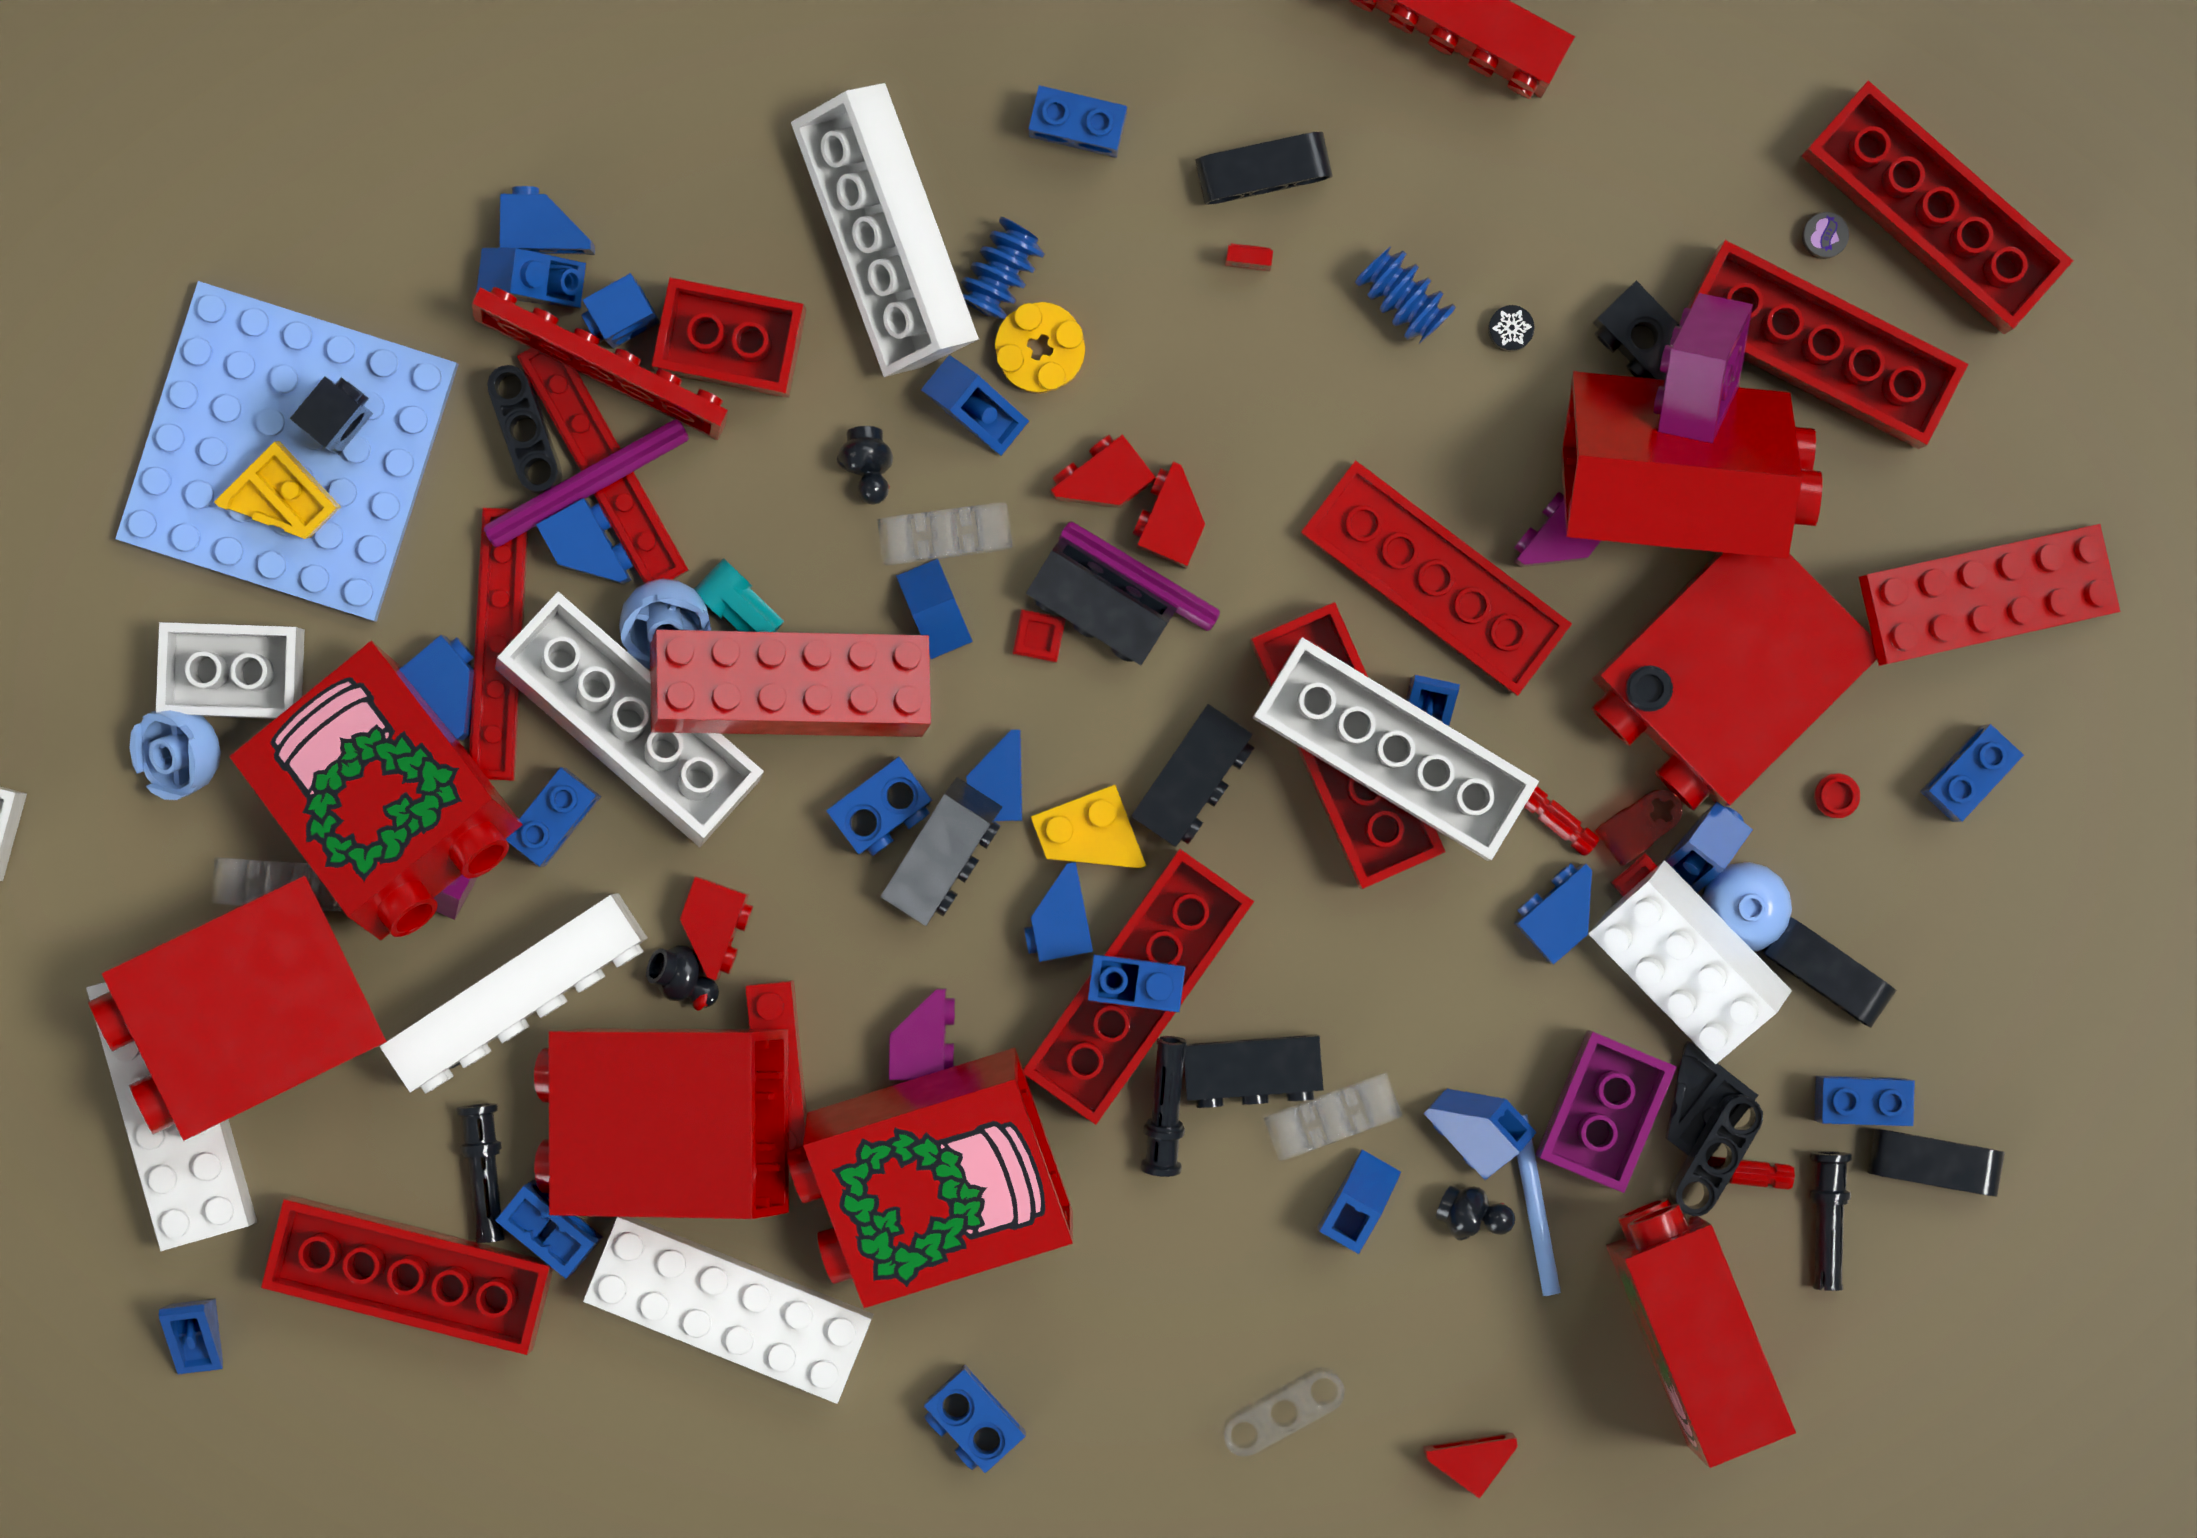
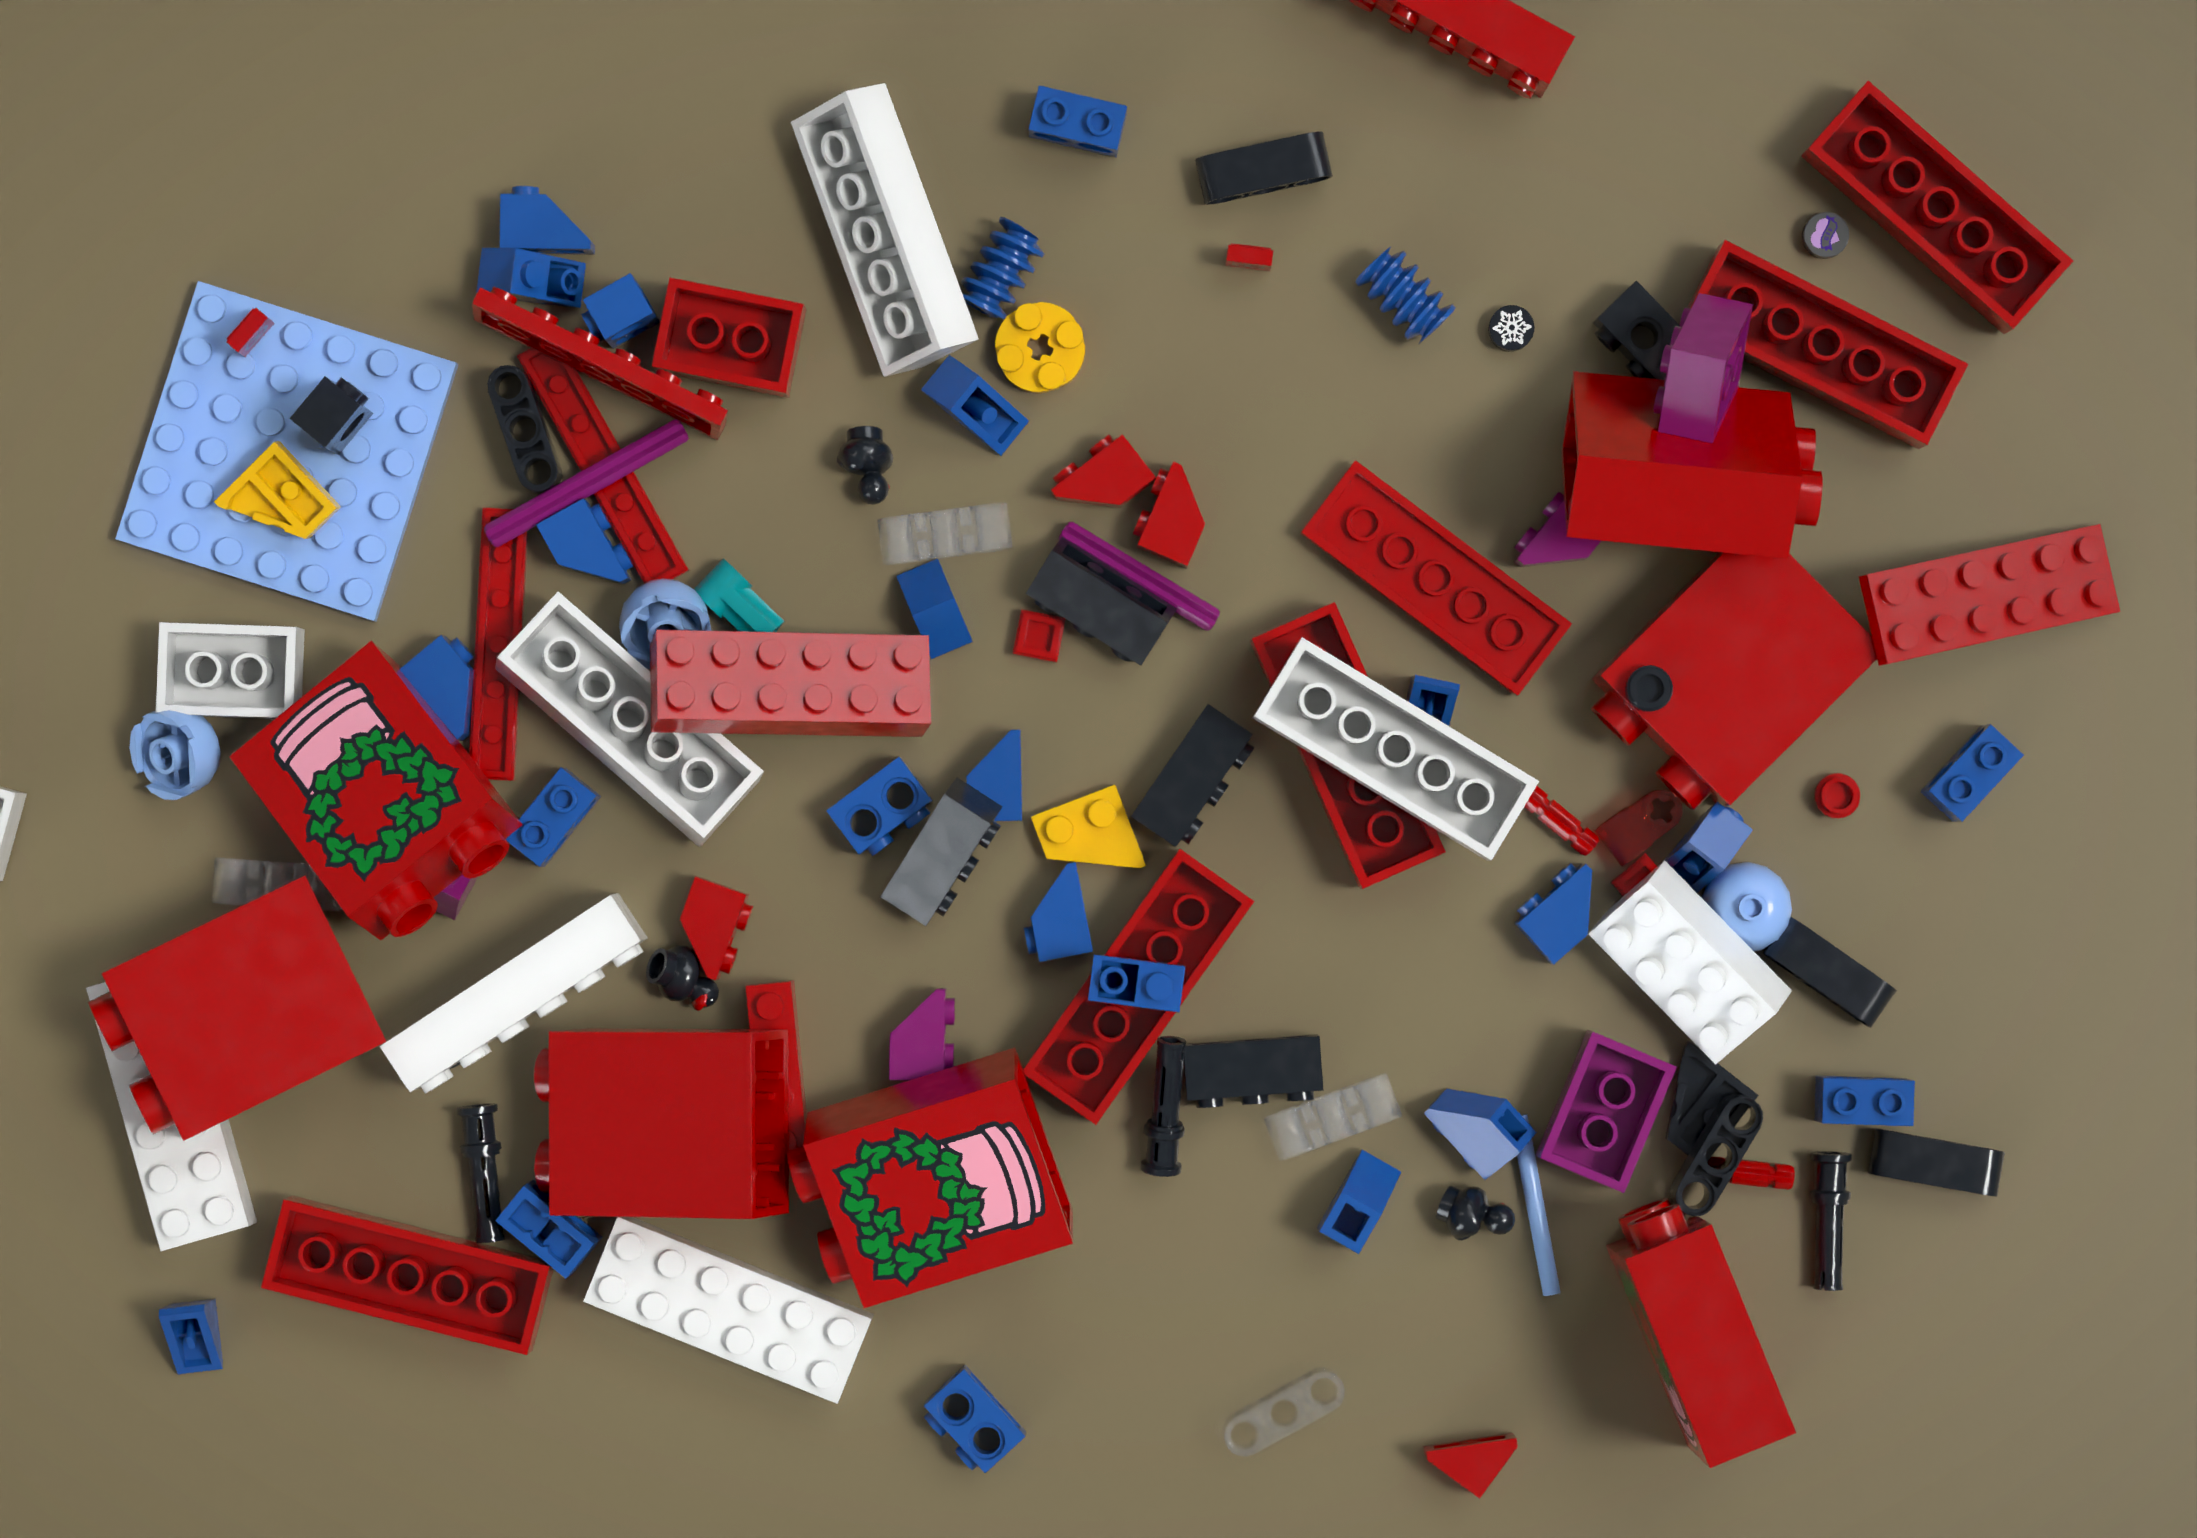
(249, 331): none -> red tile

